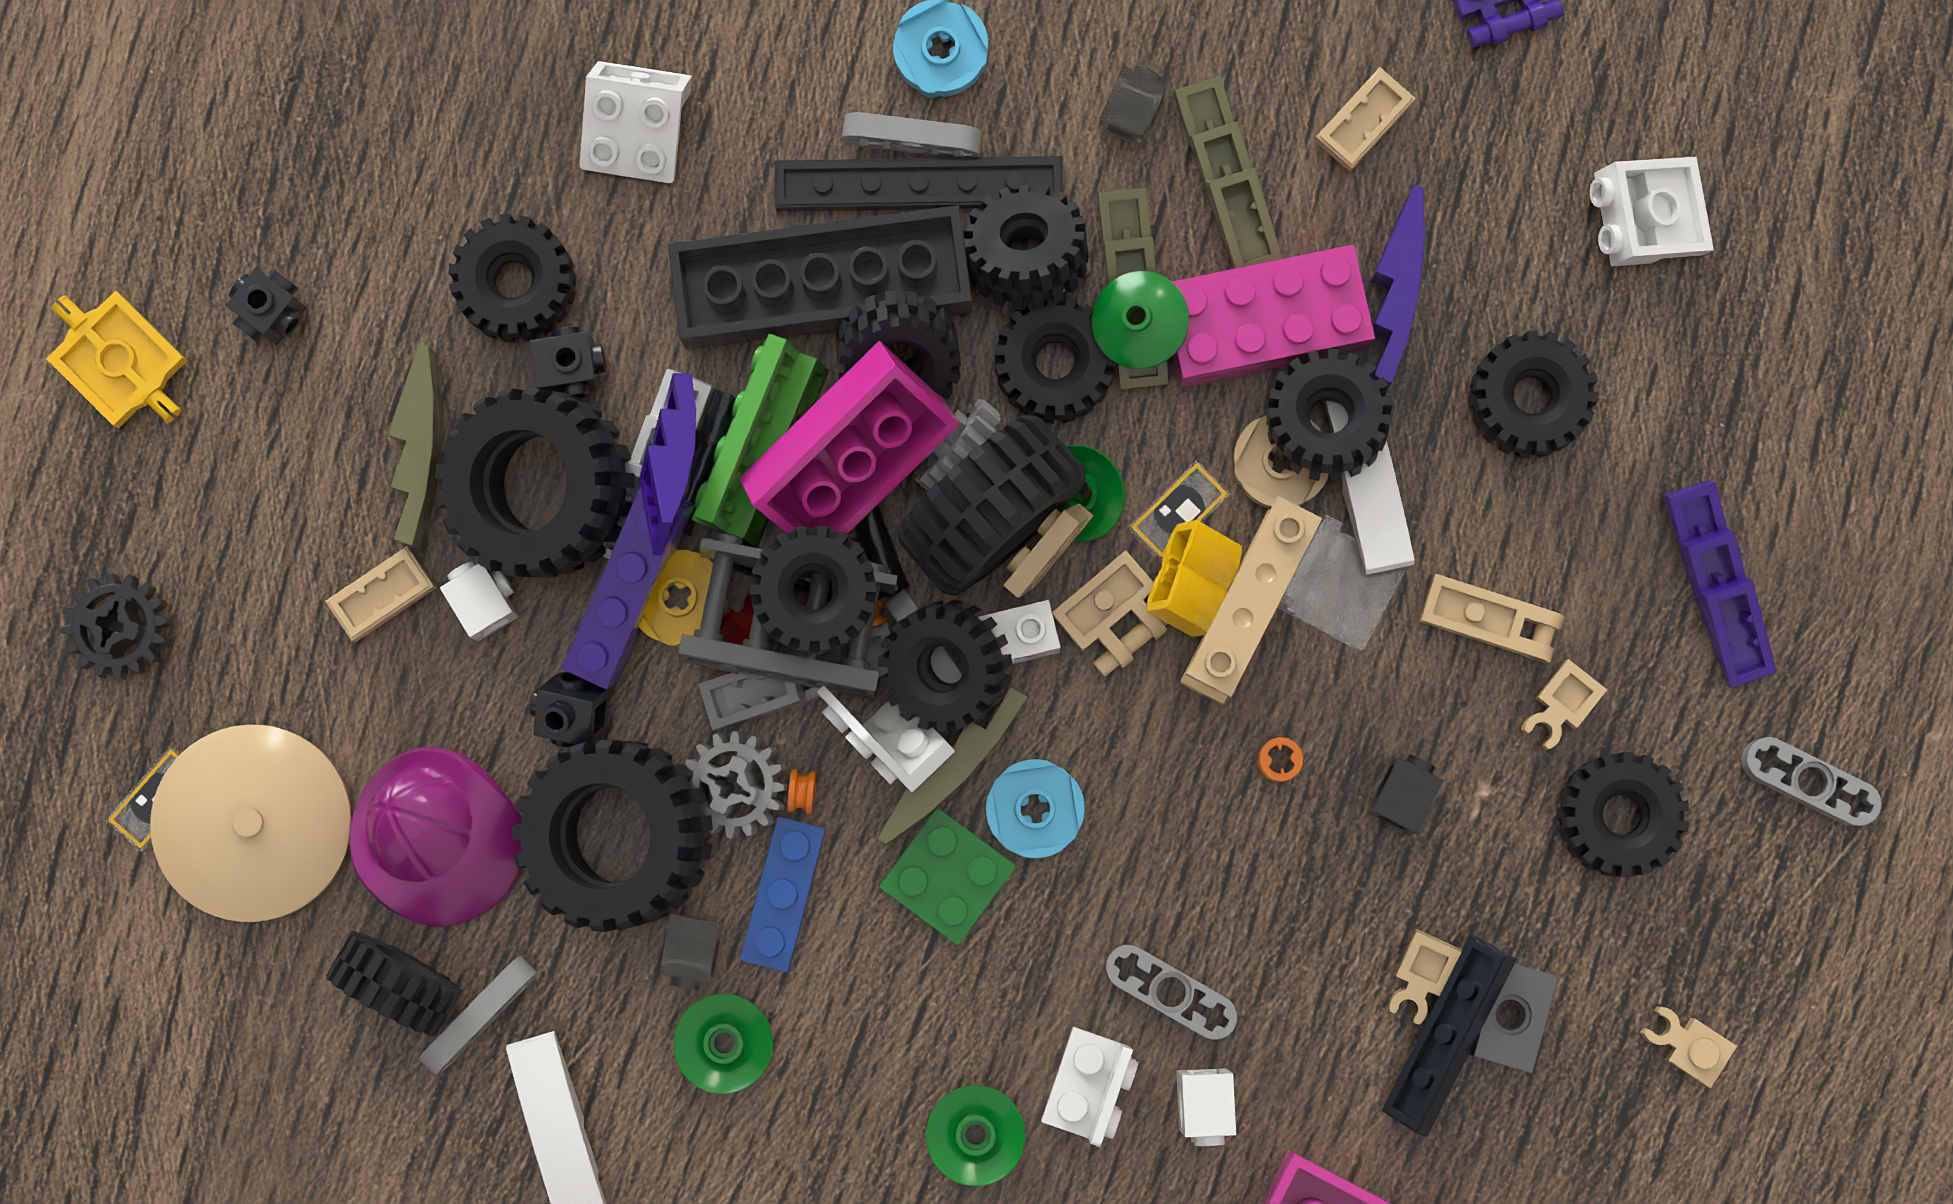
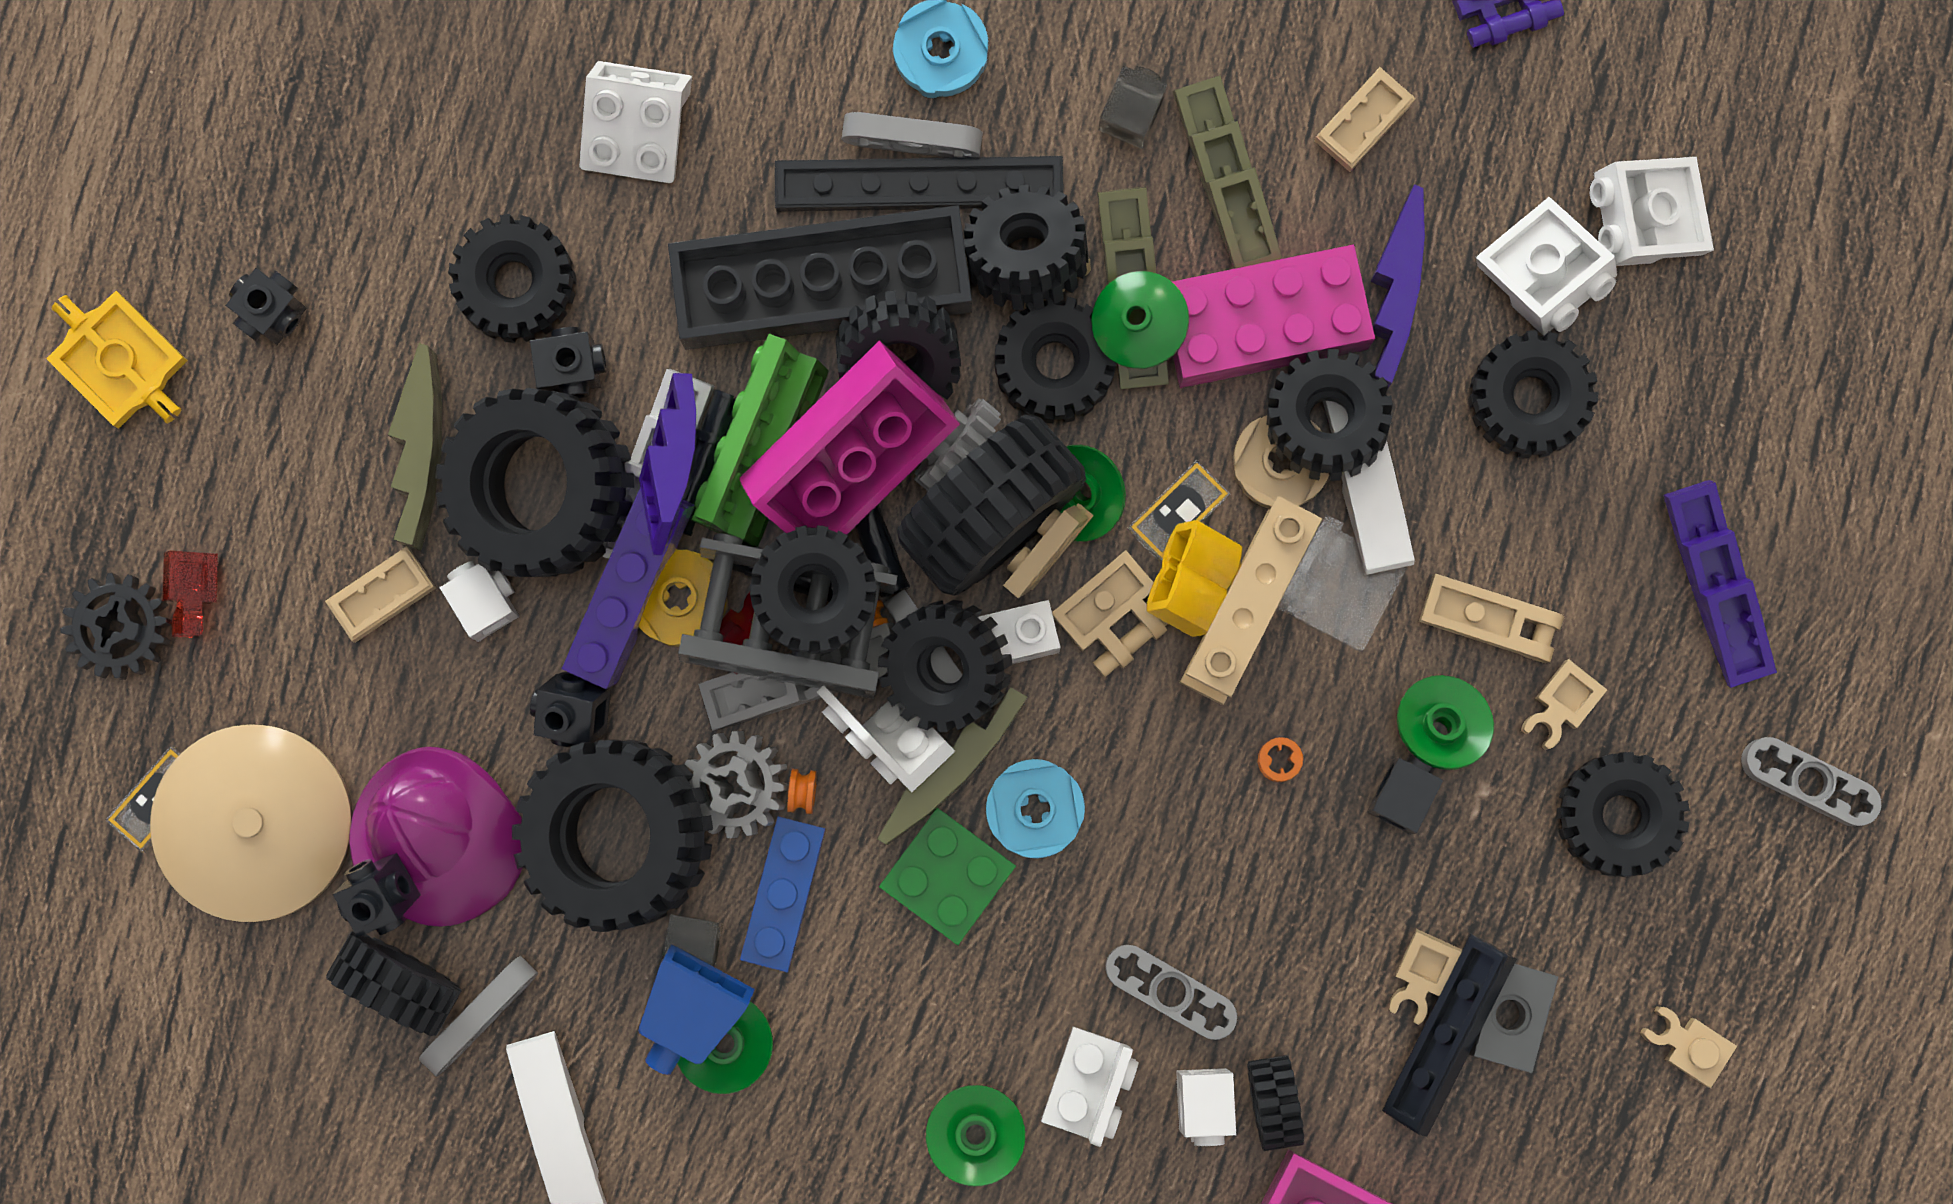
(190, 582): none -> clear red plate
(376, 895): none -> black brick
(690, 1010): none -> blue torso
(1275, 1103): none -> black tyre
(1459, 709): none -> green dish
(1549, 267): none -> white plate

